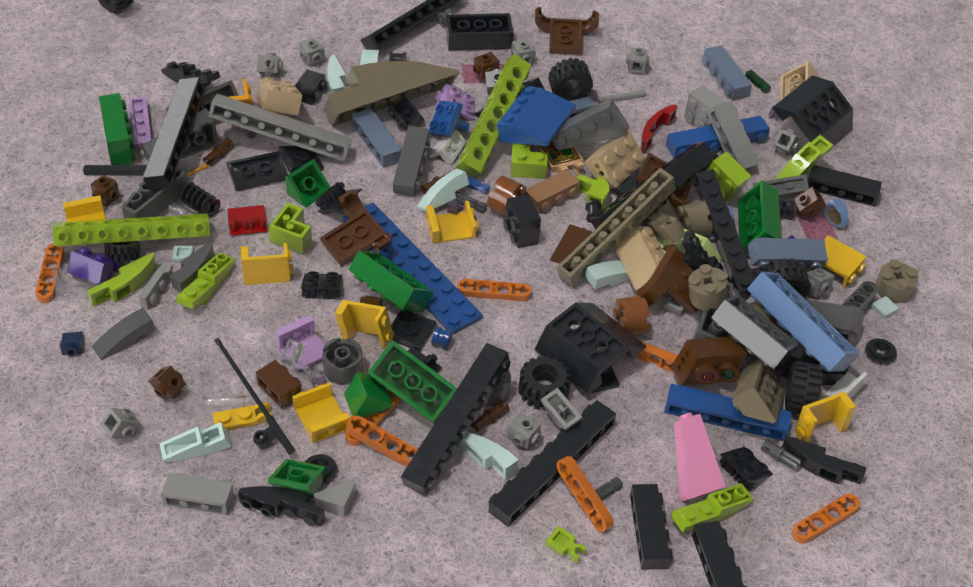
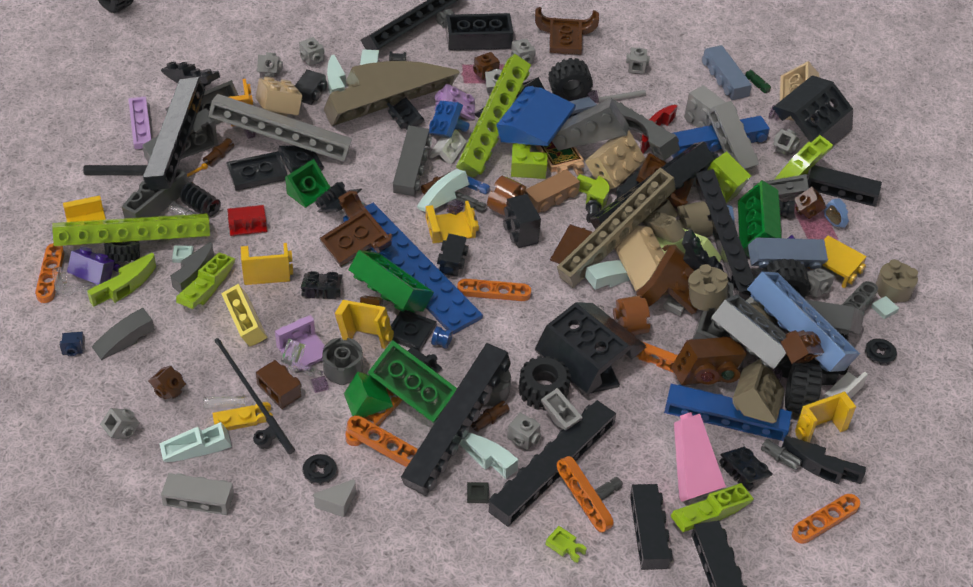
(106, 188): reddish brown brick -> none
(117, 129): green brick -> none
(155, 285): light grey hinge -> none
(244, 315): none -> light yellow brick
(274, 500): black slope -> none
(290, 229): lime brick -> none
(298, 476): green slope -> none
(320, 412): yellow panel -> none
(376, 137): sand blue brick -> none
(453, 251): none -> black brick
(477, 492): none -> pearl dark grey tile
(661, 141): none -> dark grey arch
(802, 346): none -> reddish brown brick

